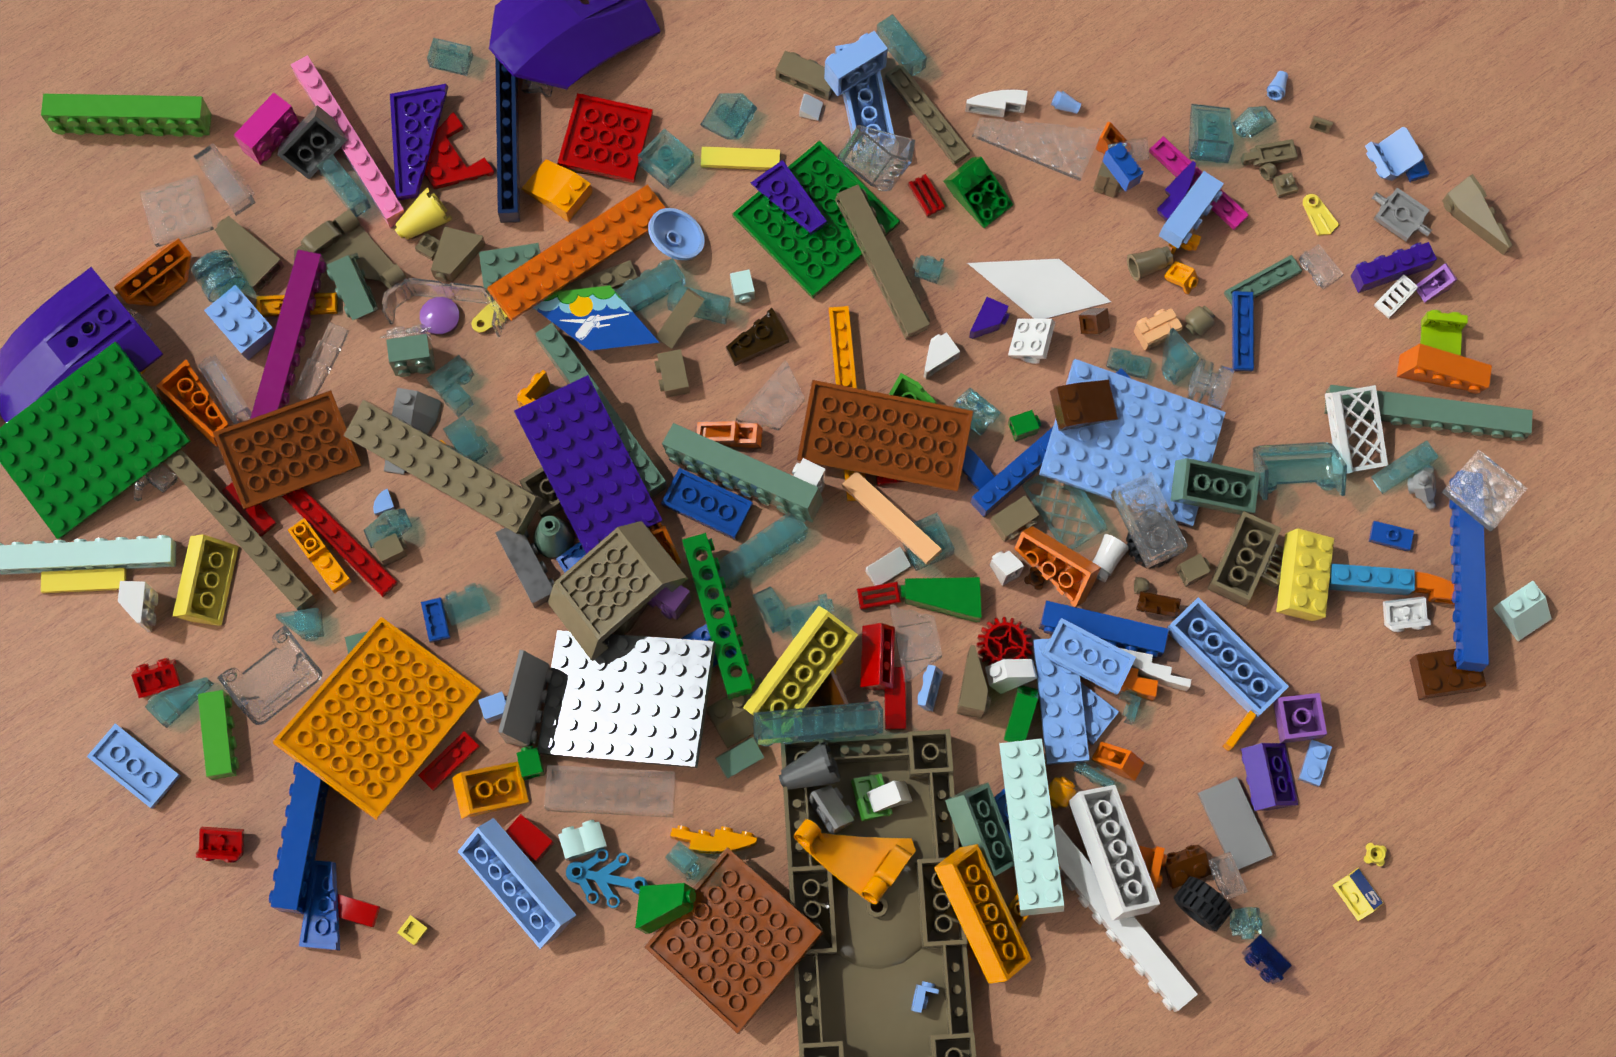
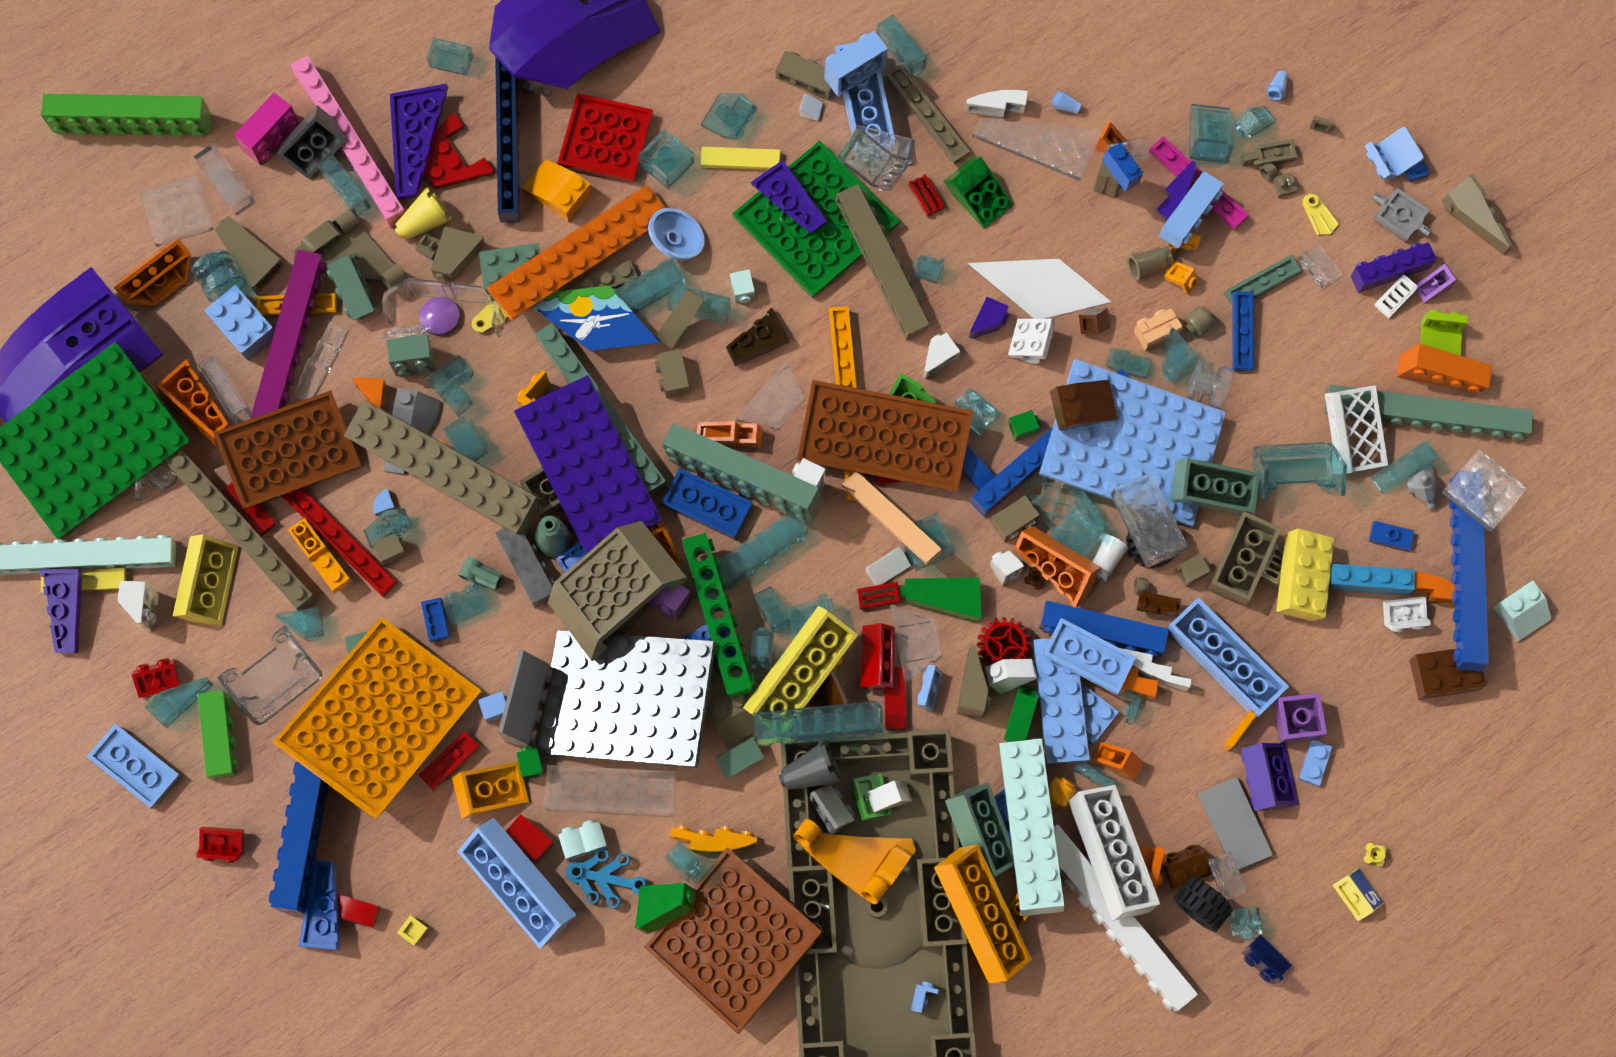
(64, 604): none -> dark purple wing
(373, 389): none -> orange slope
(475, 571): none -> sand green piece
(762, 649): none -> clear light blue brick
(1079, 531): none -> clear light blue bracket

